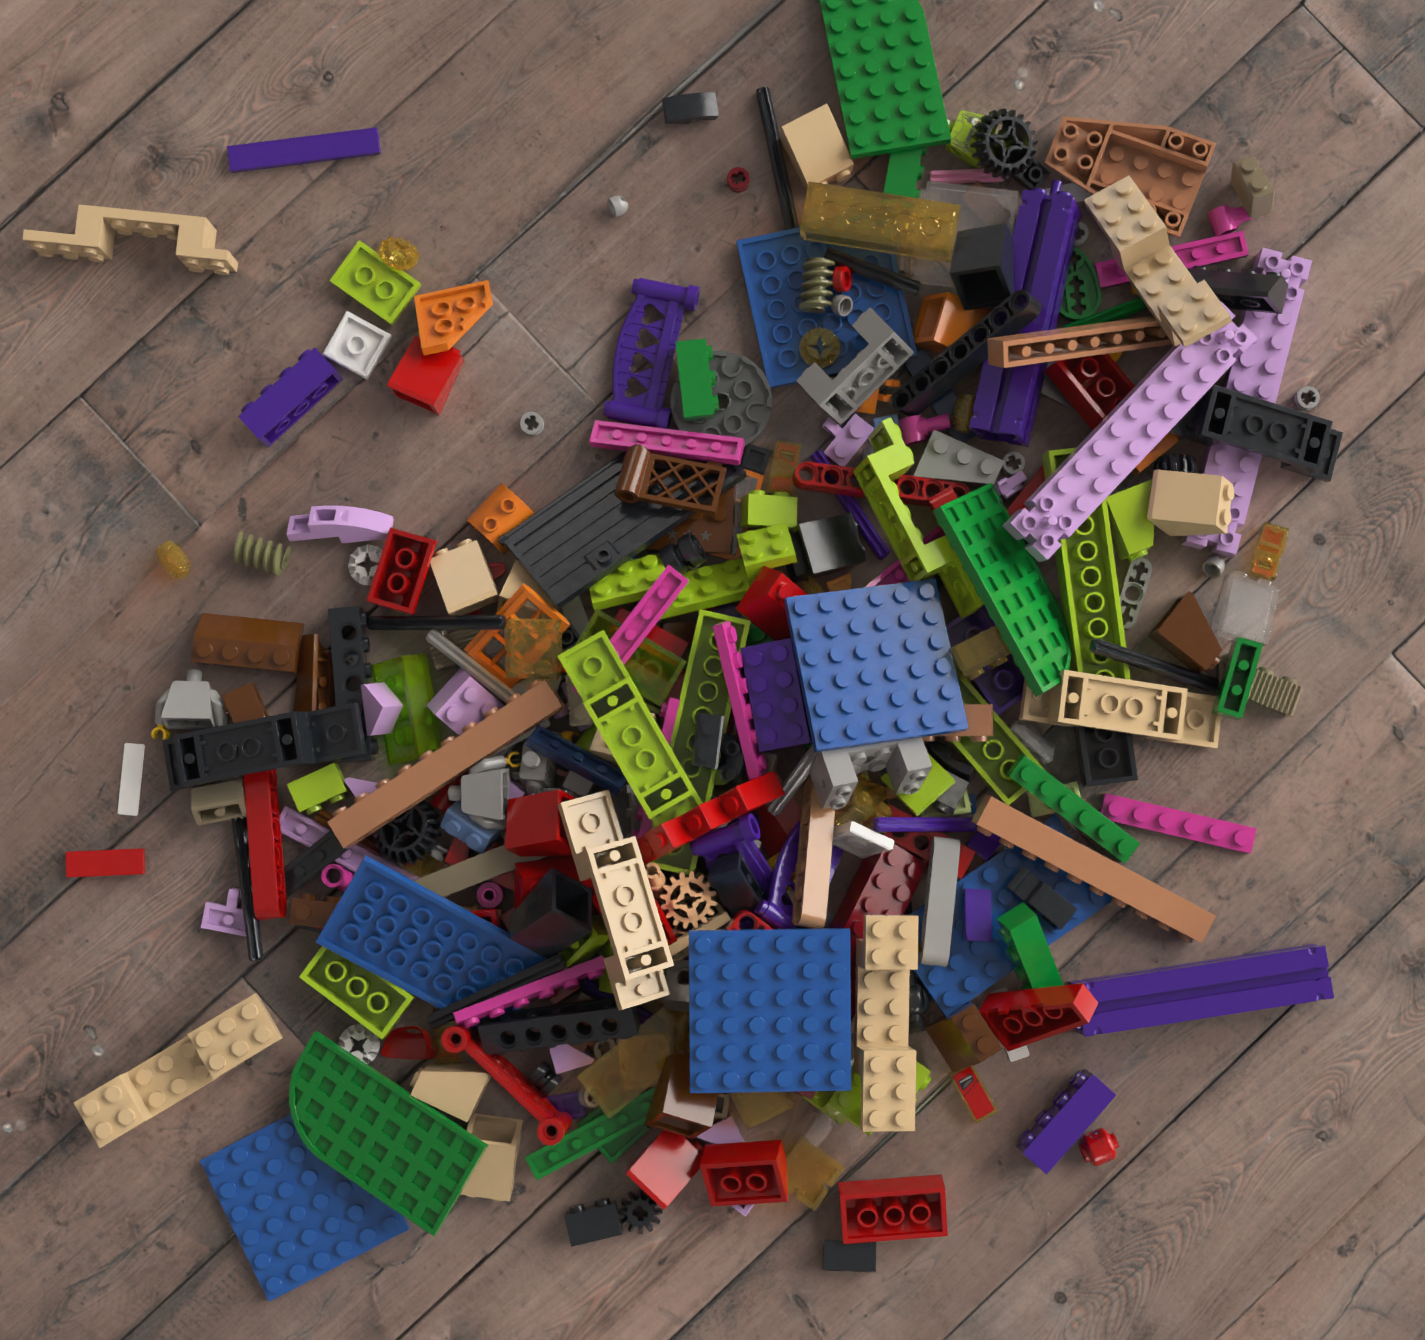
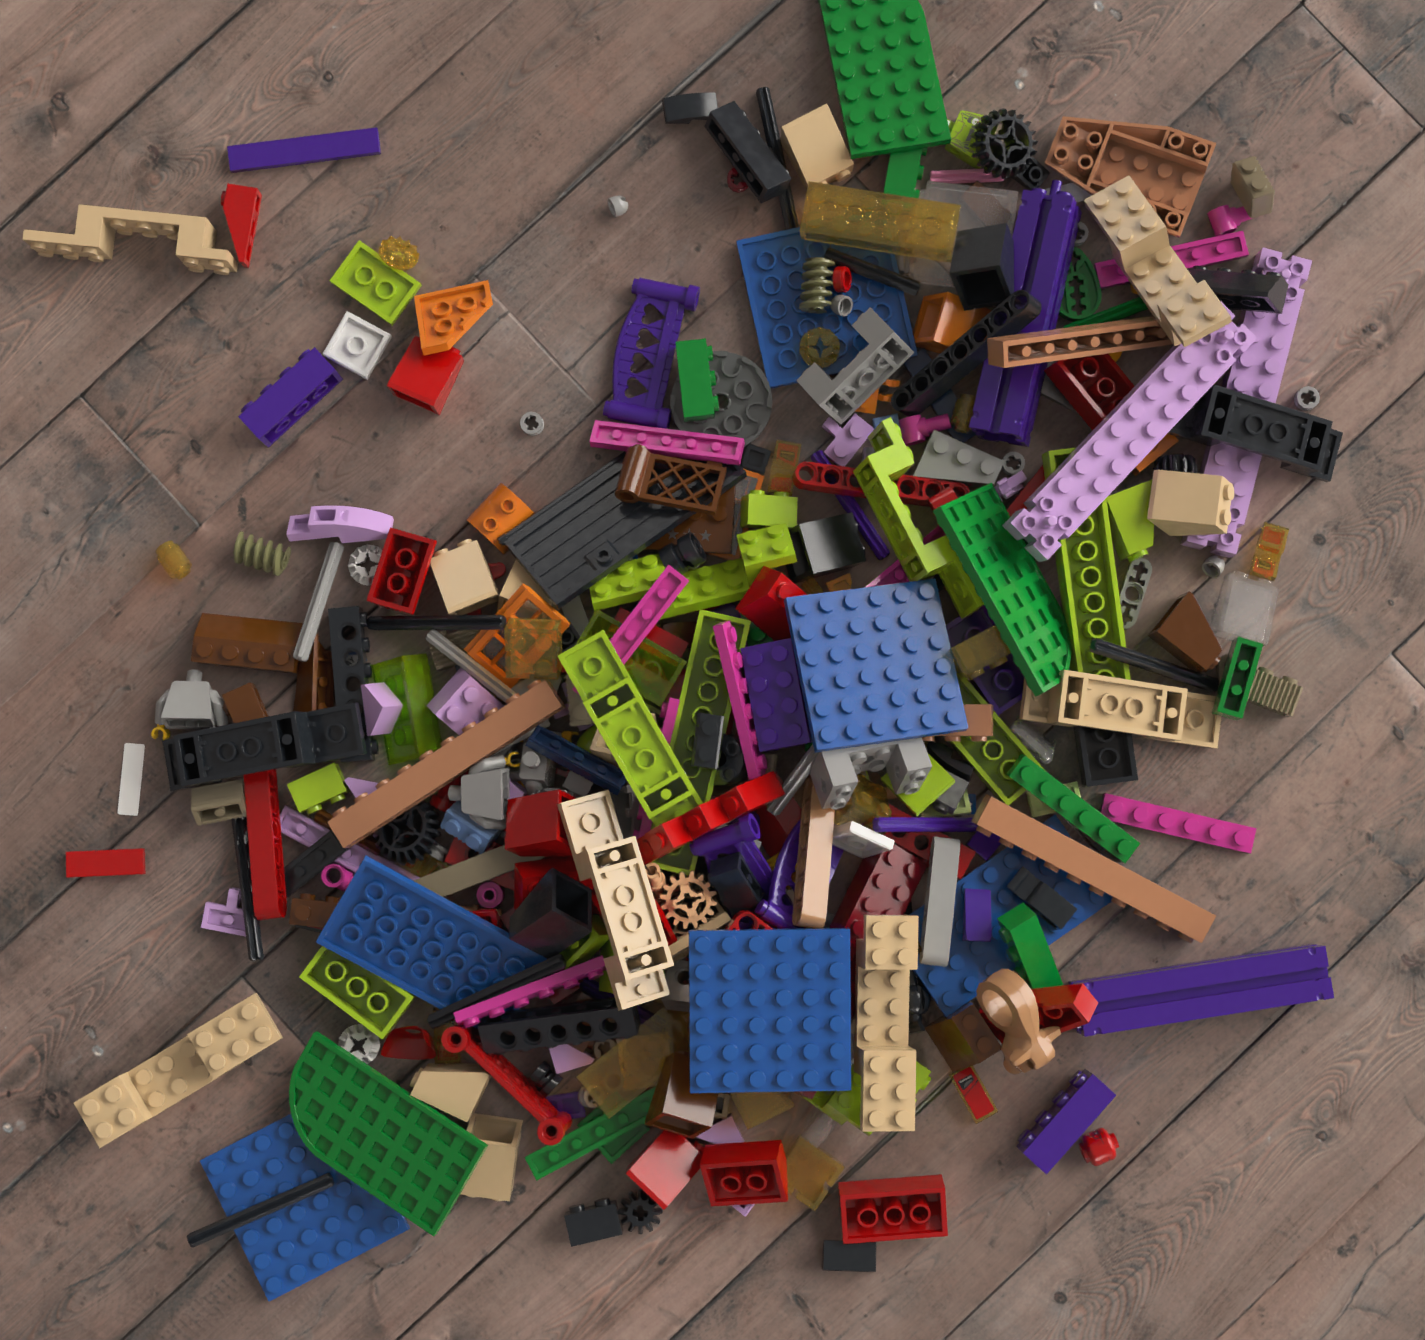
(241, 211): none -> red slope
(260, 1210): none -> black axle
(318, 601): none -> light grey axle
(747, 152): none -> black brick
(1014, 1010): none -> medium nougat animal

